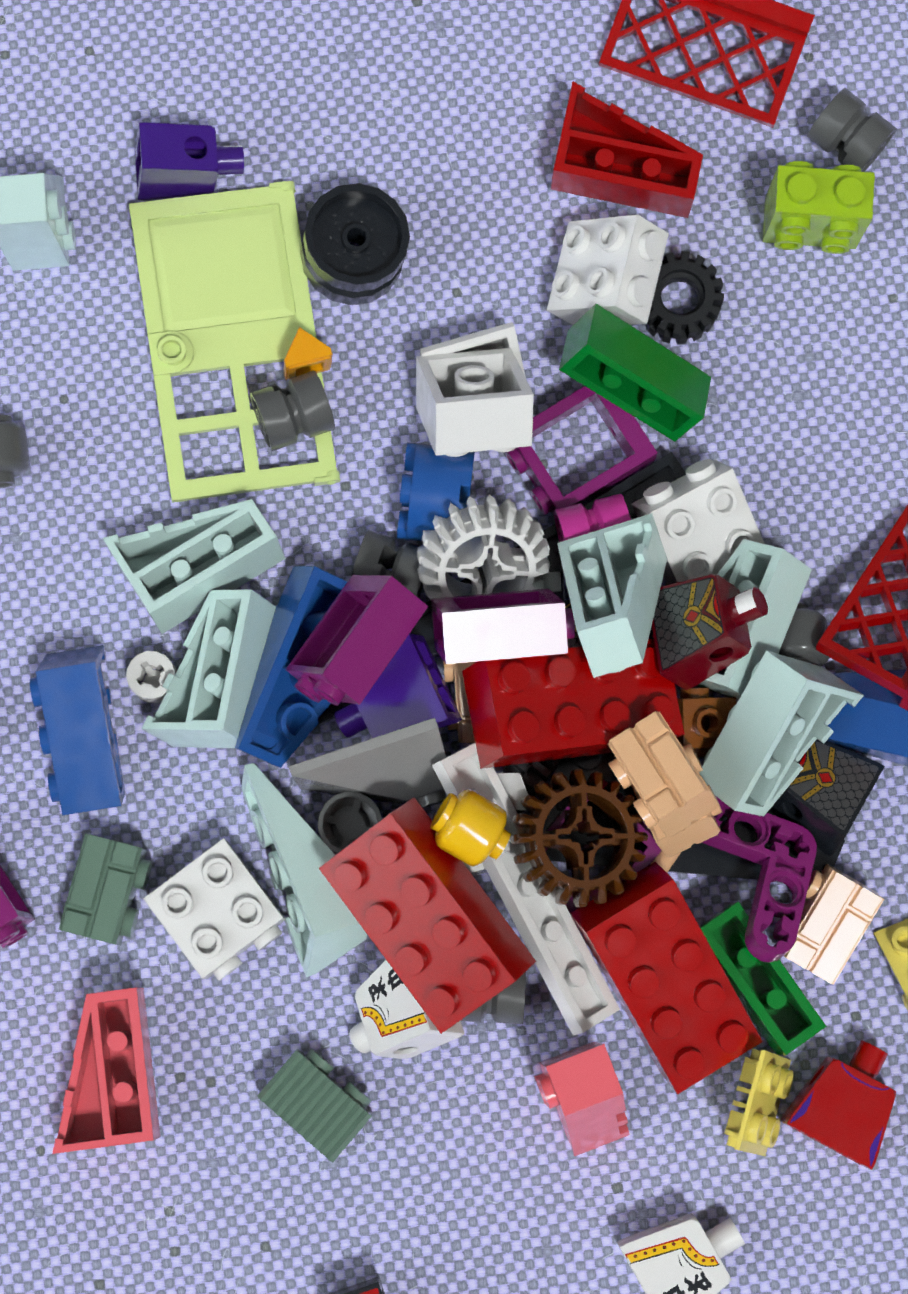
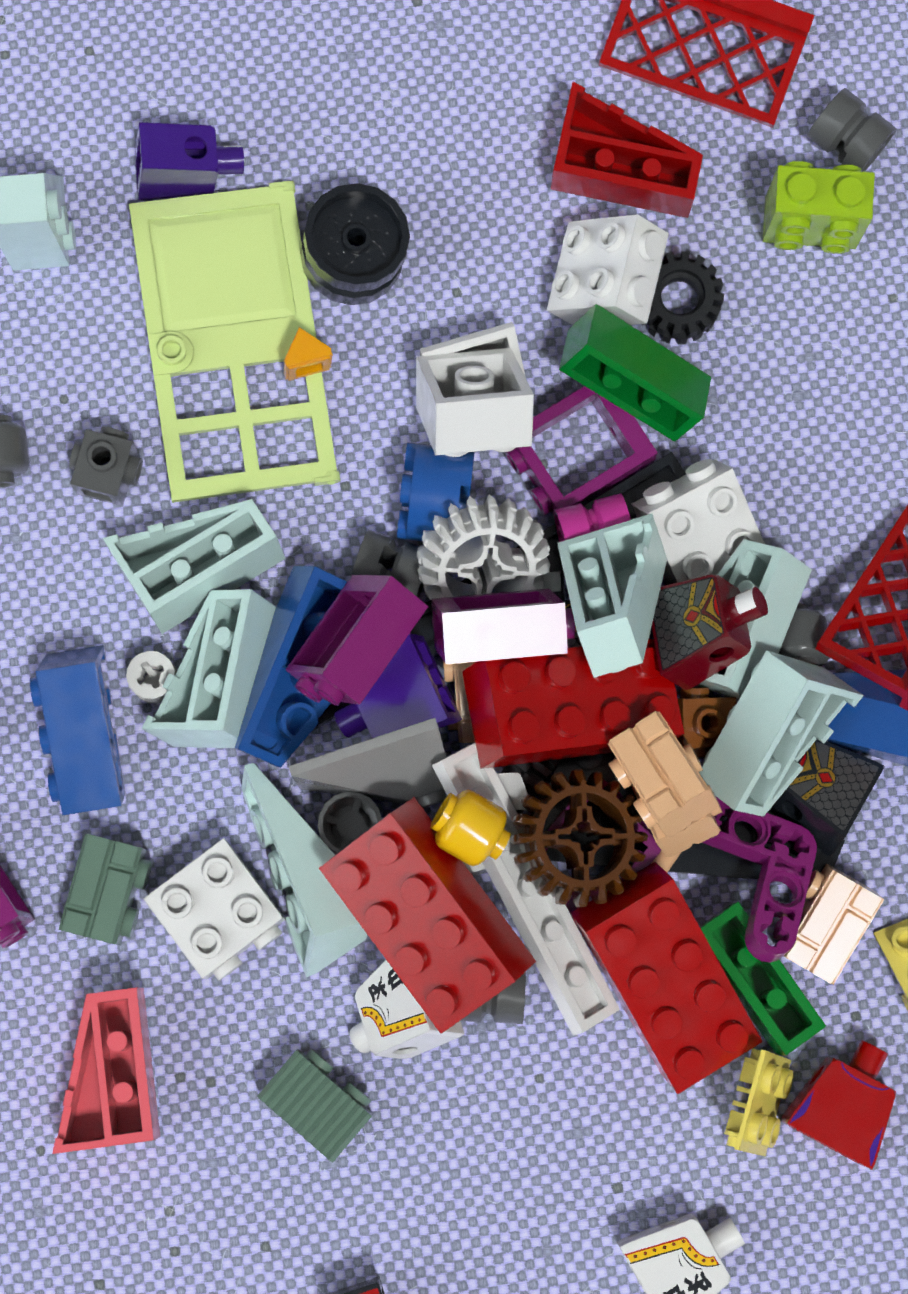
(106, 481): none -> dark grey brick
(292, 410): dark grey wheel -> none
(585, 1096): coral wedge -> none

